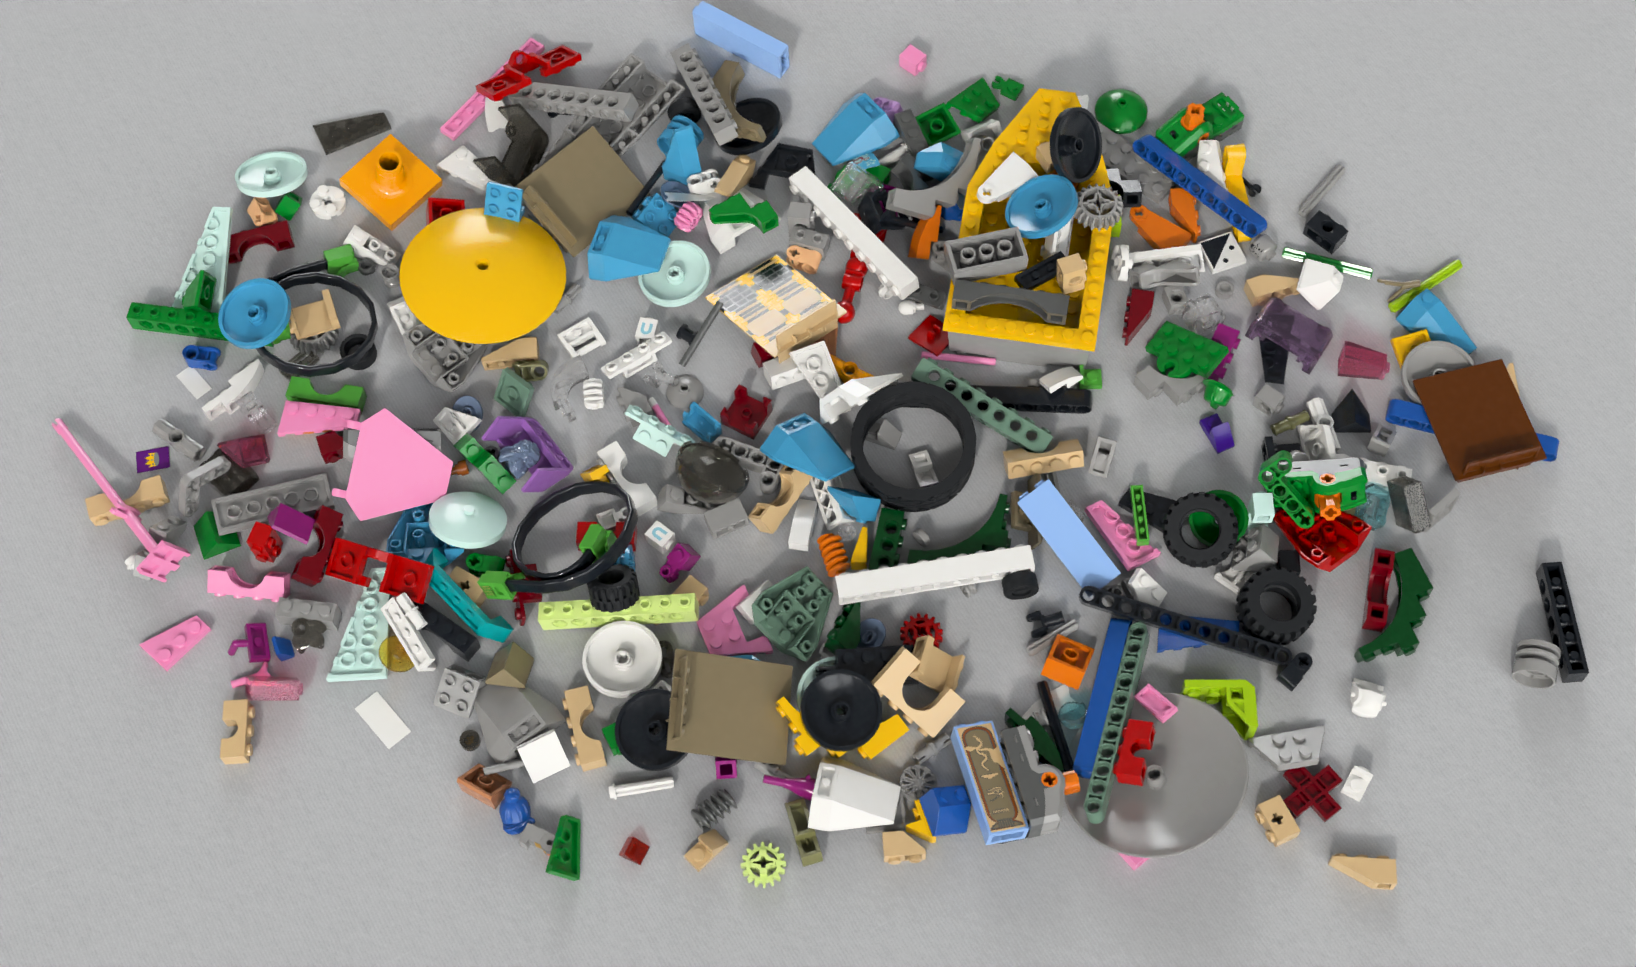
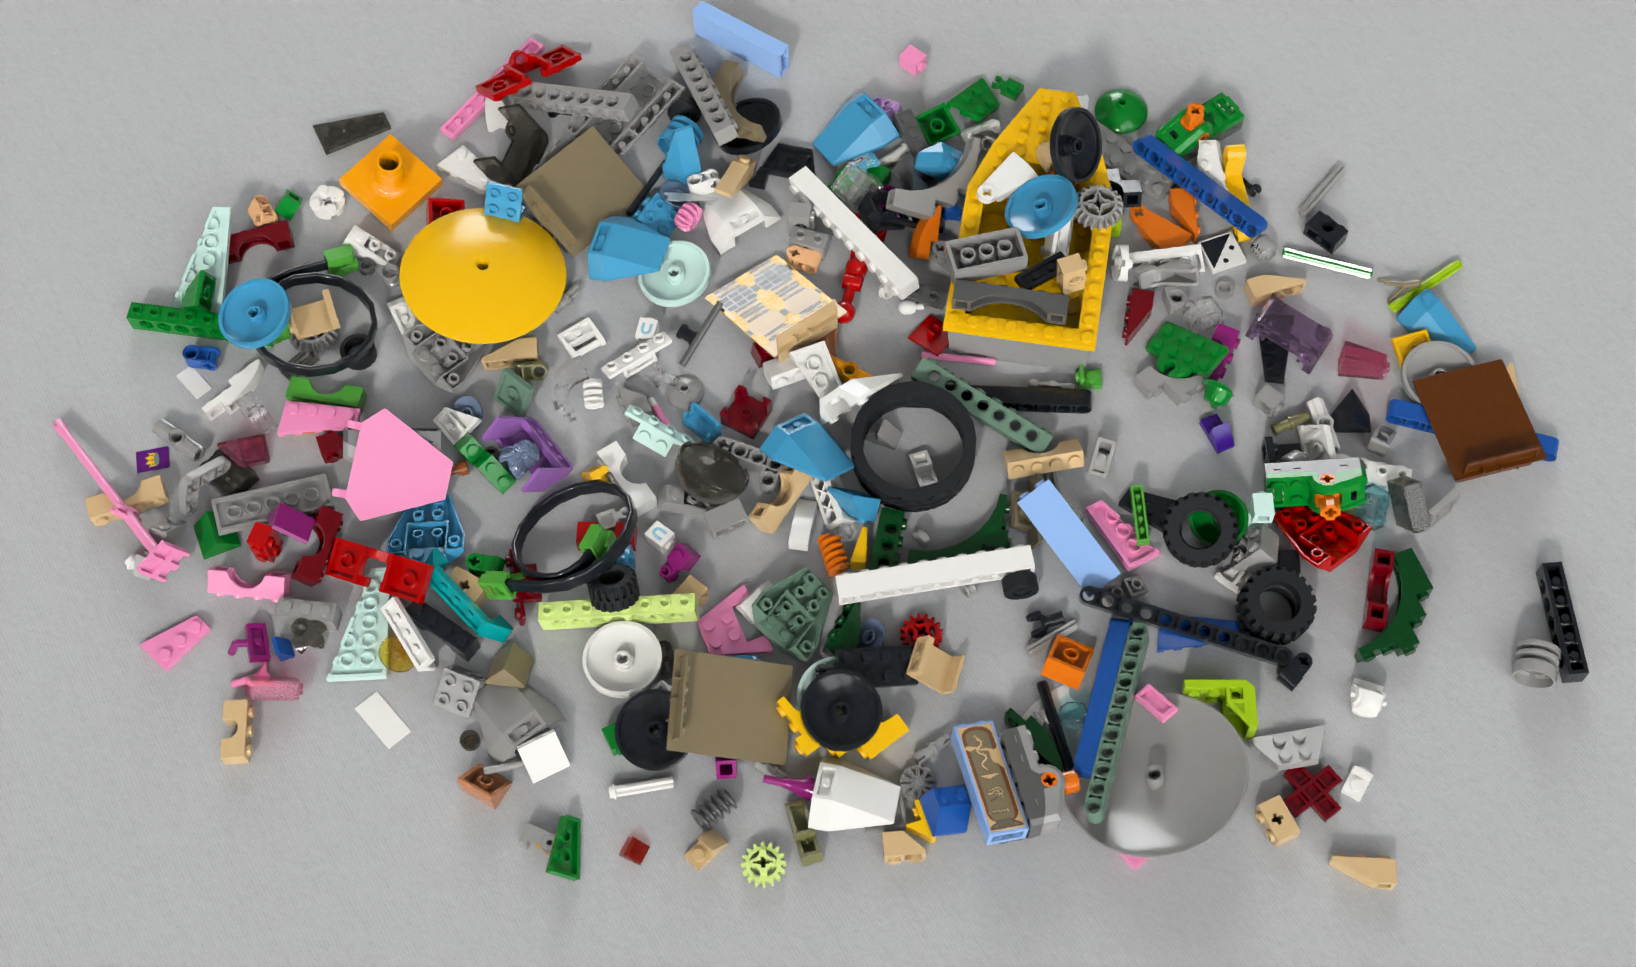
(271, 174): light aqua dish -> none
(411, 611): white axle -> none
(467, 520): light aqua dish -> none
(515, 812): blue hair -> none
(590, 751): tan arch -> none
(738, 211): green arch -> none
(929, 718): tan arch -> none
(1056, 379): white slope -> none
(1136, 736): red arch -> none
(1146, 590): white wing -> none
(1289, 493): green beam -> none
(1319, 282): white slope -> none

